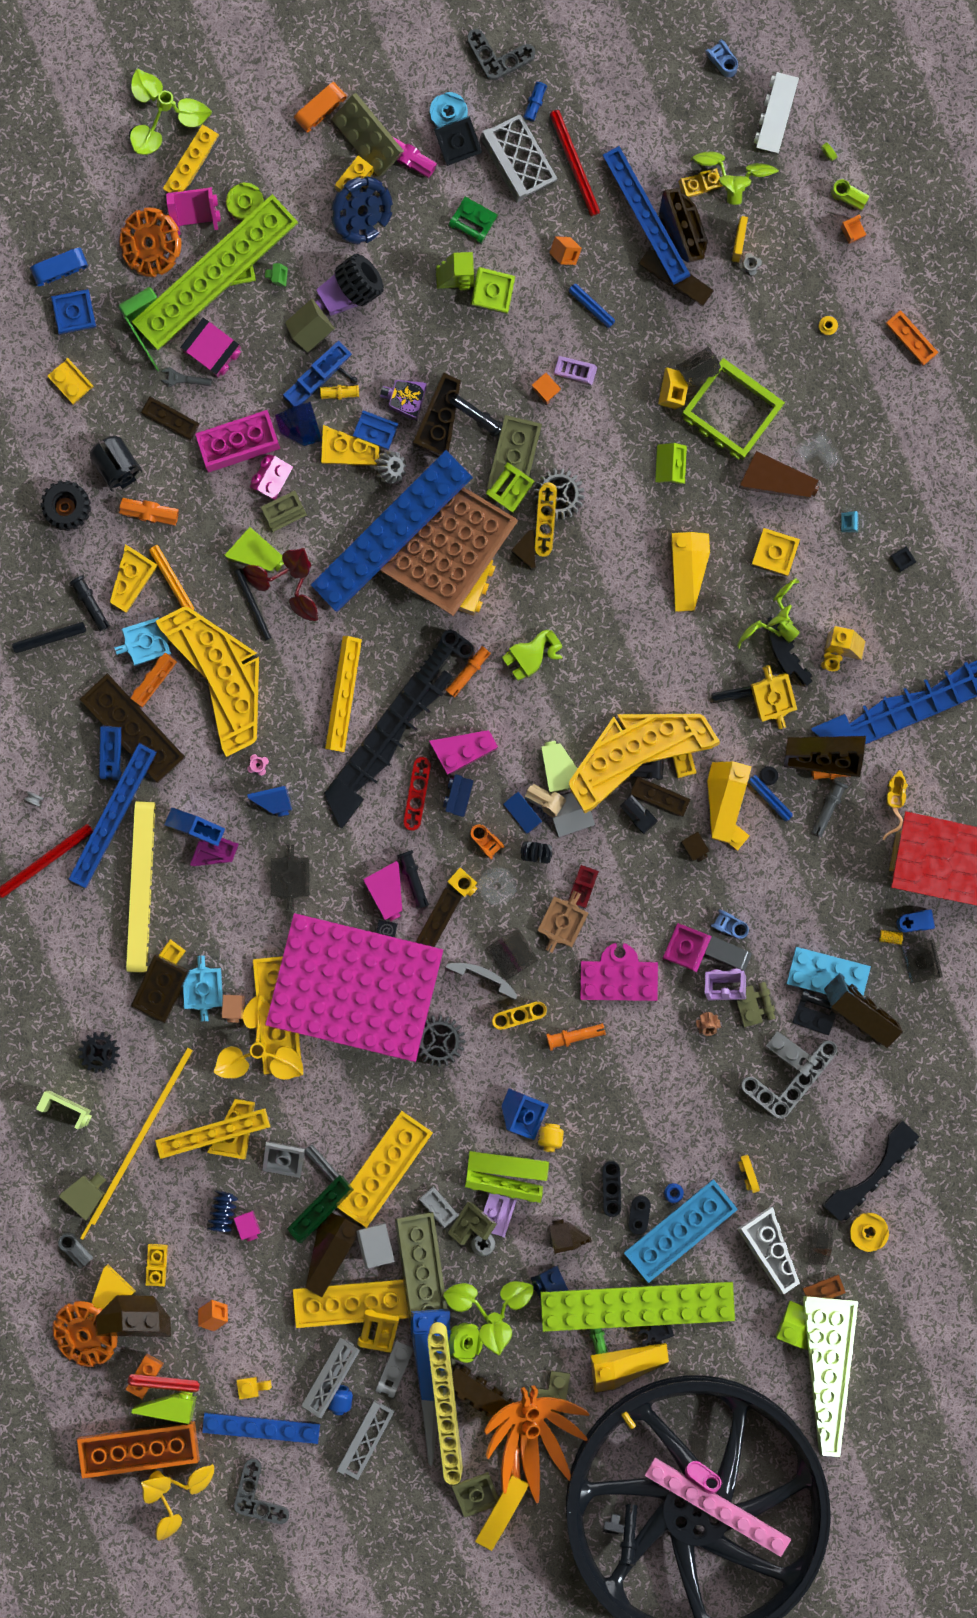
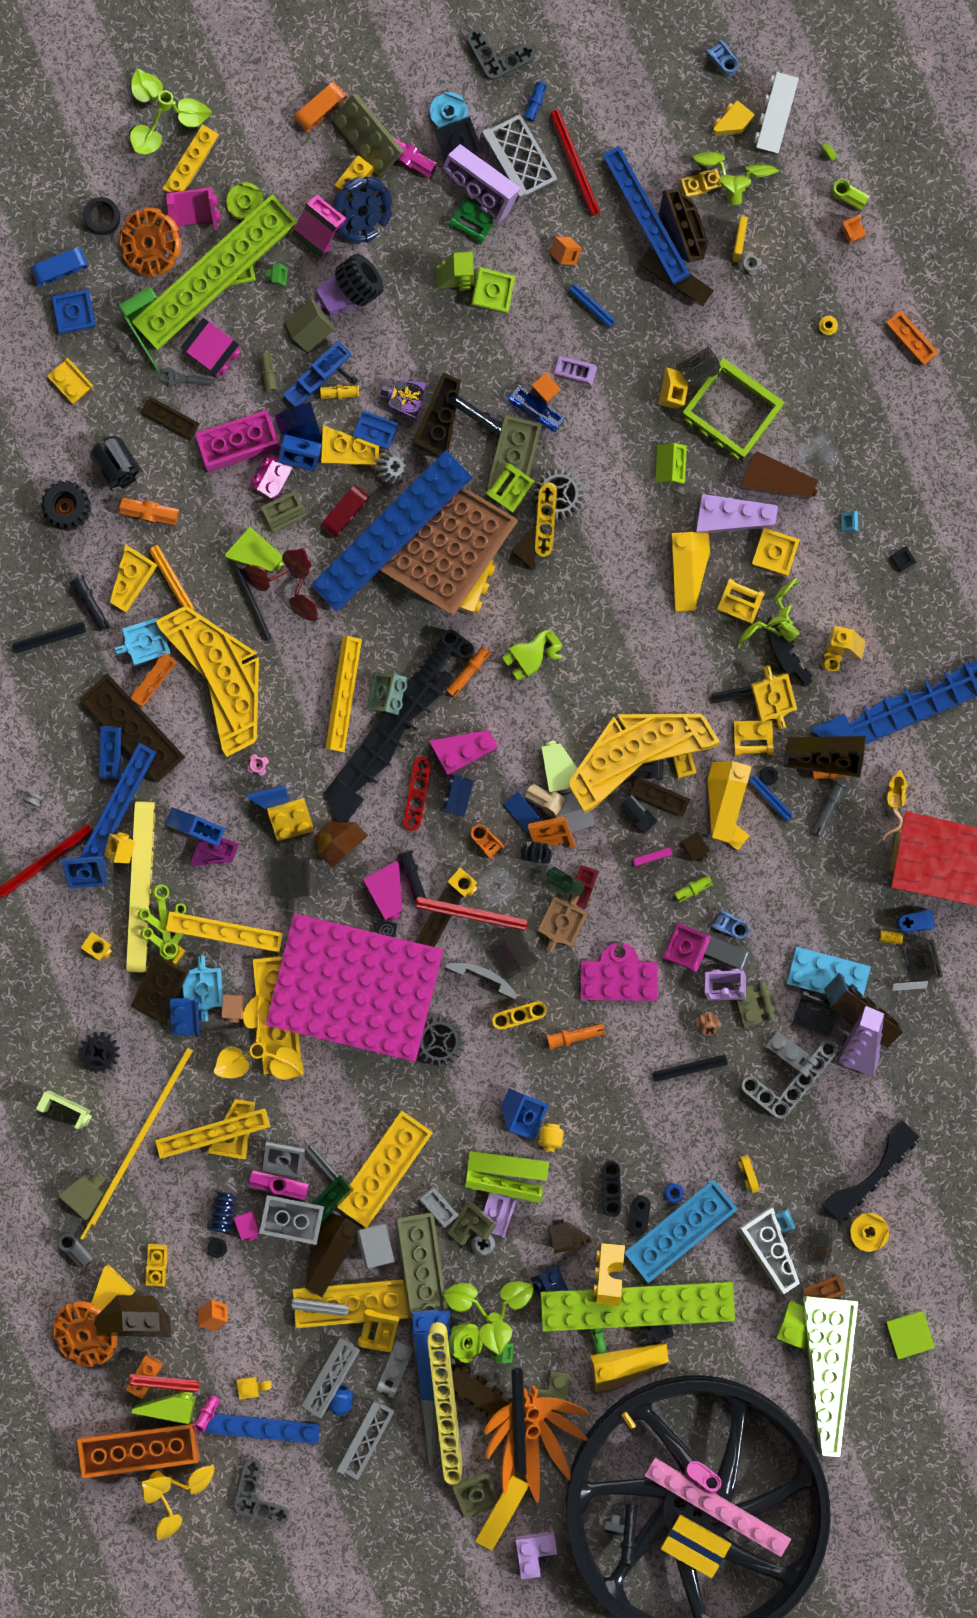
(85, 871): none -> blue slope
(89, 943): none -> yellow brick
(97, 202): none -> black tyre
(119, 848): none -> yellow brick
(161, 925): none -> lime plant
(184, 1016): none -> blue plate
(206, 1414): none -> dark pink pin
(217, 1248): none -> black tile
(224, 932): none -> yellow plate
(266, 1182): none -> dark pink piece
(268, 372): none -> olive axle
(290, 819): none -> yellow plate
(291, 1220): none -> light grey slope
(299, 453): none -> blue brick
(318, 225): none -> dark pink panel
(320, 1307): none -> light grey axle
(338, 841): none -> reddish brown slope
(344, 510): none -> dark red beam
(387, 693): none -> sand green plate
(471, 913): none -> axle
(482, 182): none -> lavender wedge
(506, 1355): none -> bright green tile
(518, 1422): none -> black axle
(530, 1548): none -> lavender brick
(537, 408): none -> clear blue plate
(552, 832): none -> orange wing
(564, 882): none -> clear green piece
(610, 1260): none -> yellow arch
(652, 857): none -> dark pink tile
(690, 1068): none -> black axle
(693, 889): none -> lime pin
(695, 1546): none -> yellow tile
(729, 514): none -> lavender wedge
(734, 121): none -> yellow slope
(739, 607): none -> yellow plate
(753, 731): none -> yellow plate
(785, 1221): none -> medium azure slope
(863, 1043): none -> lavender wedge
(910, 1334): none -> lime tile
(911, 985): none -> white sticker

